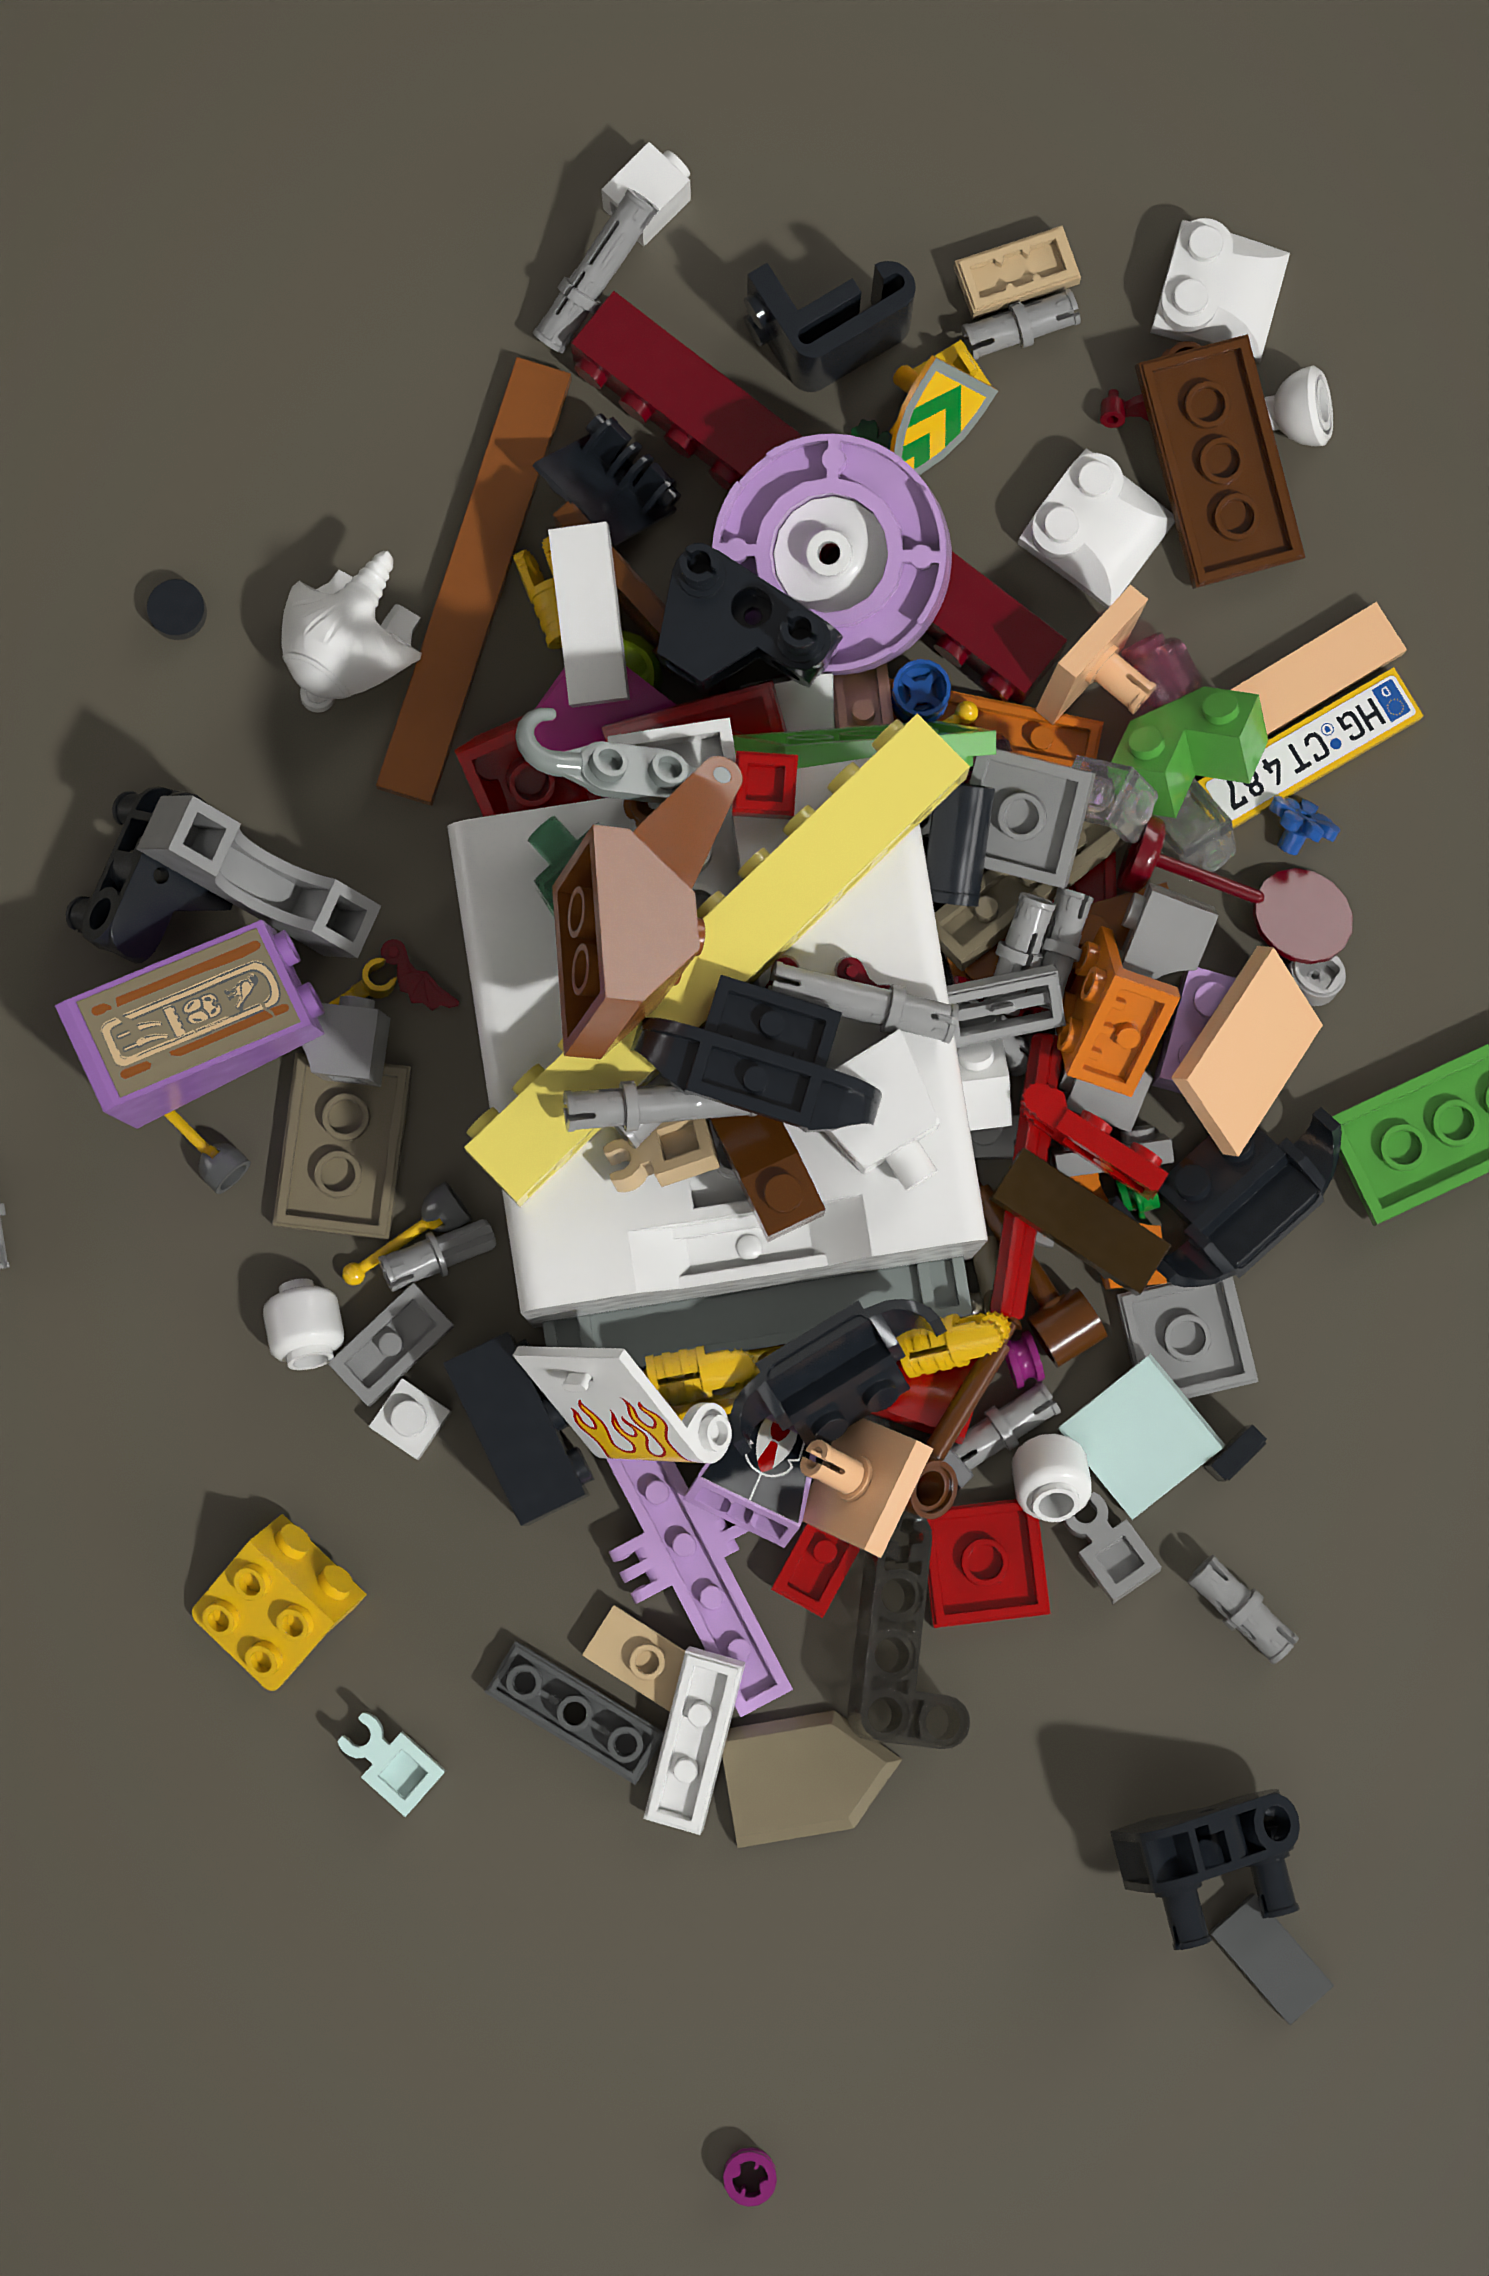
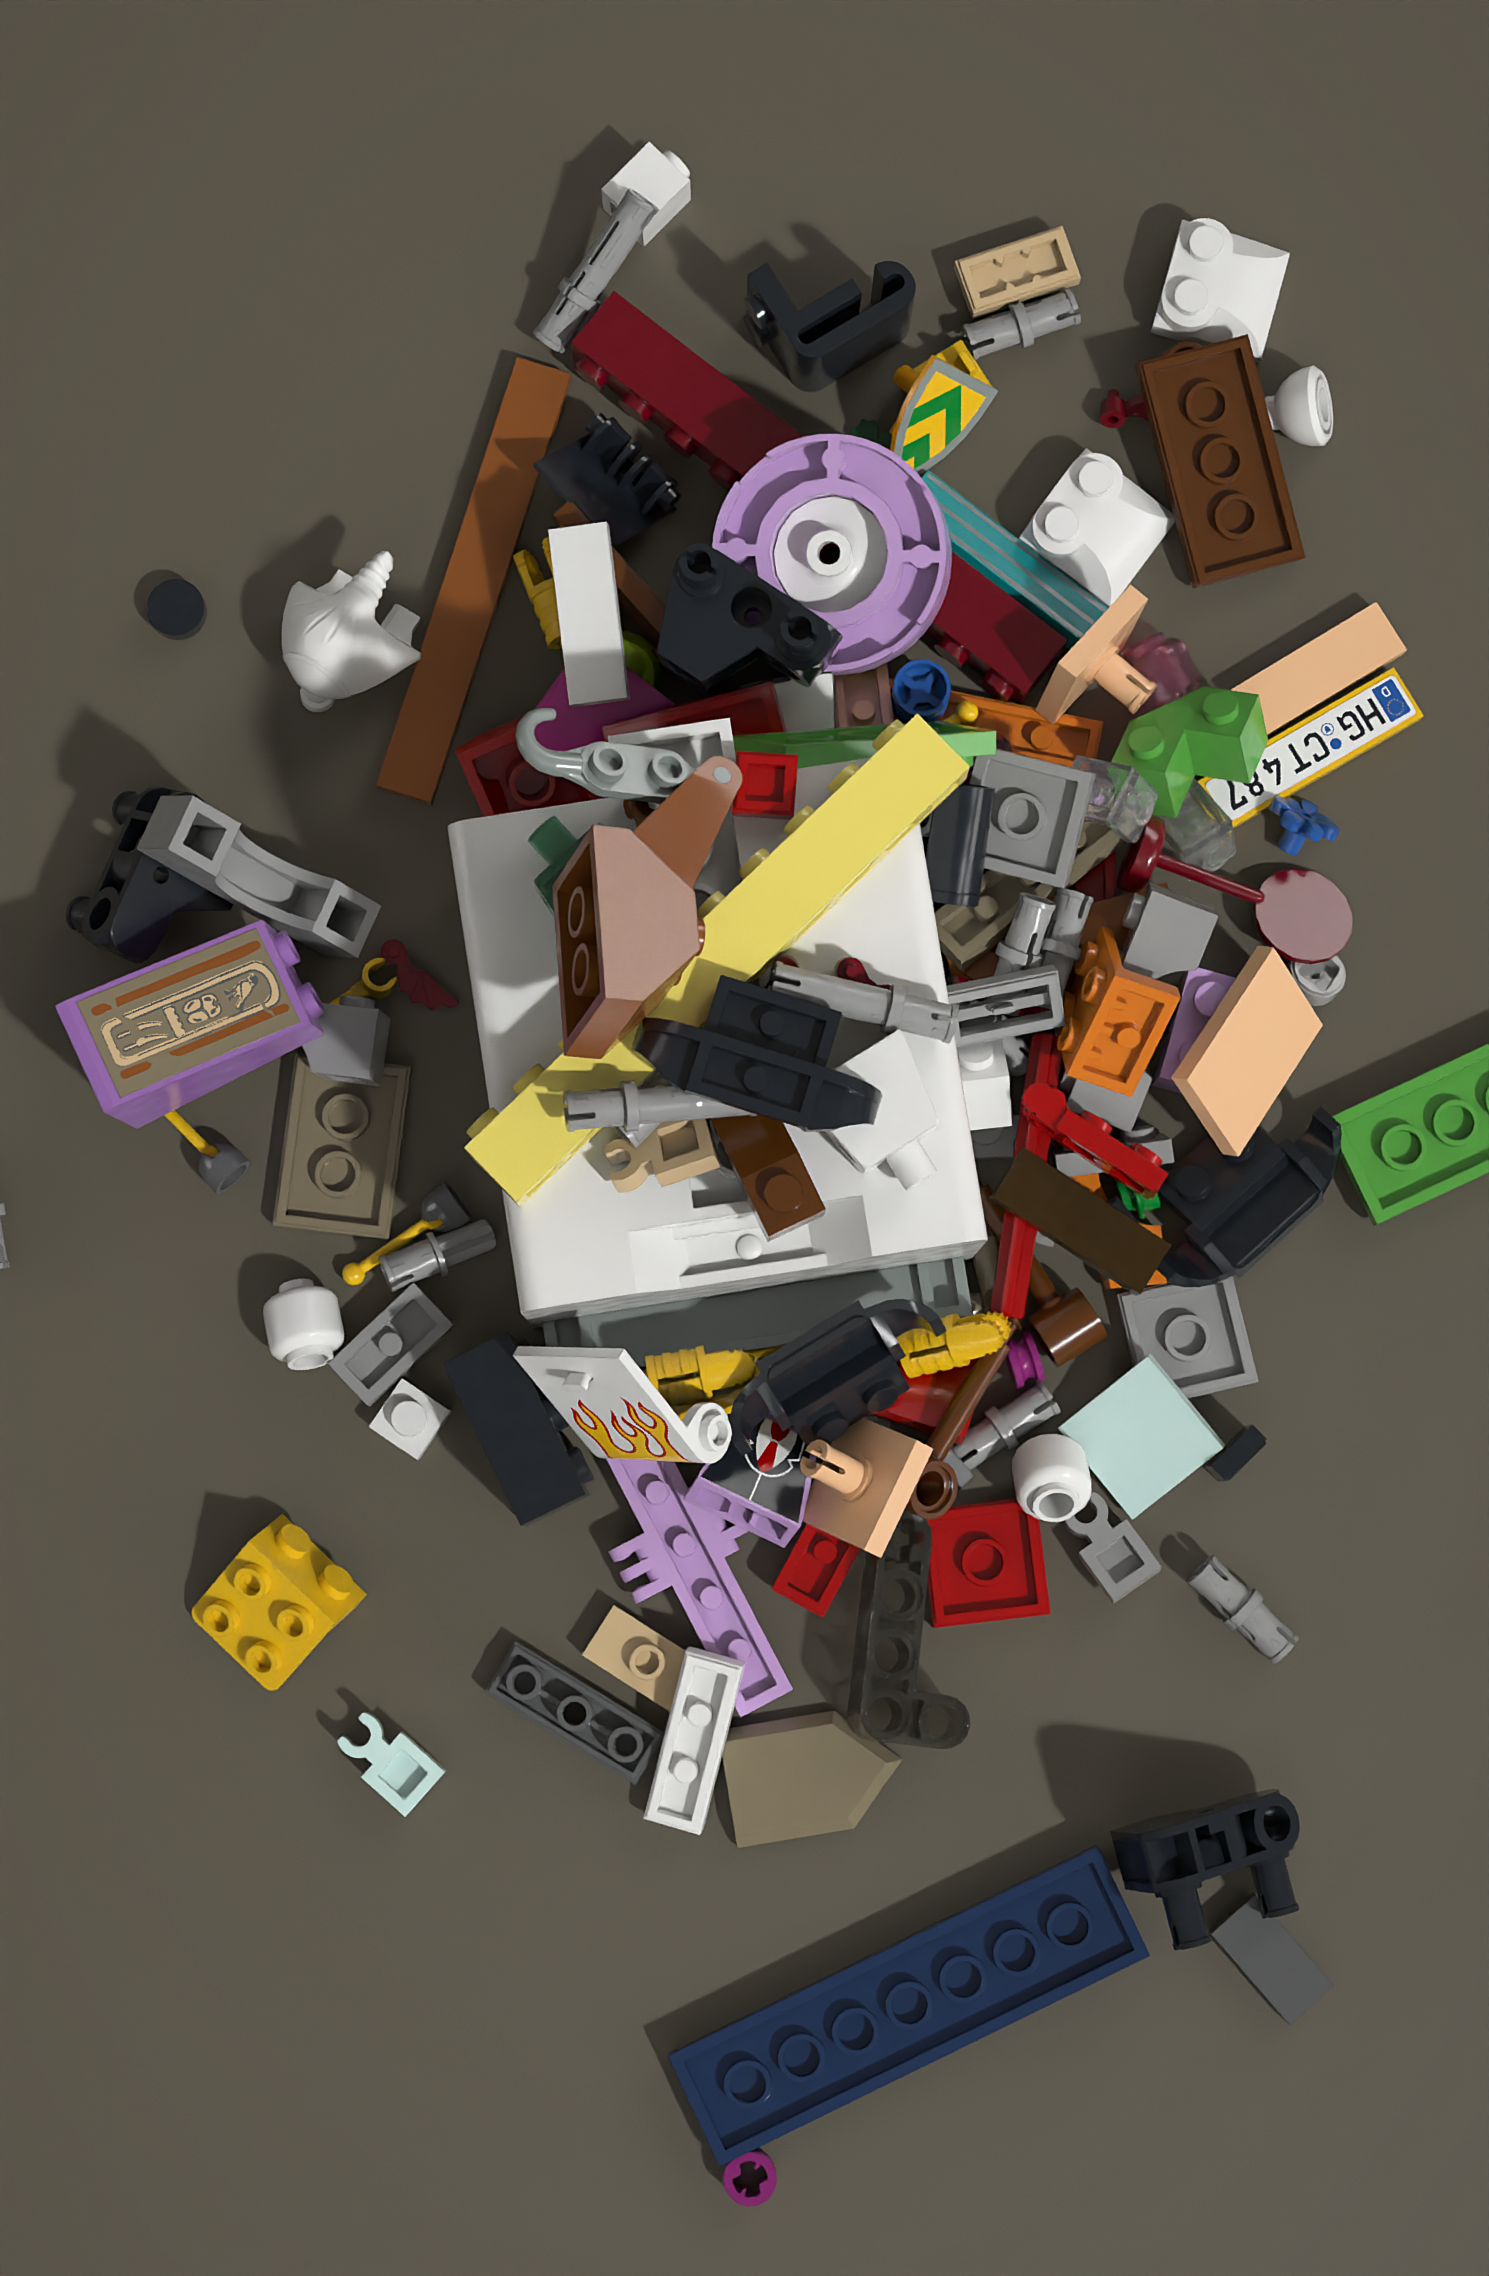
(908, 2005): none -> dark blue plate
(1015, 566): none -> teal tile

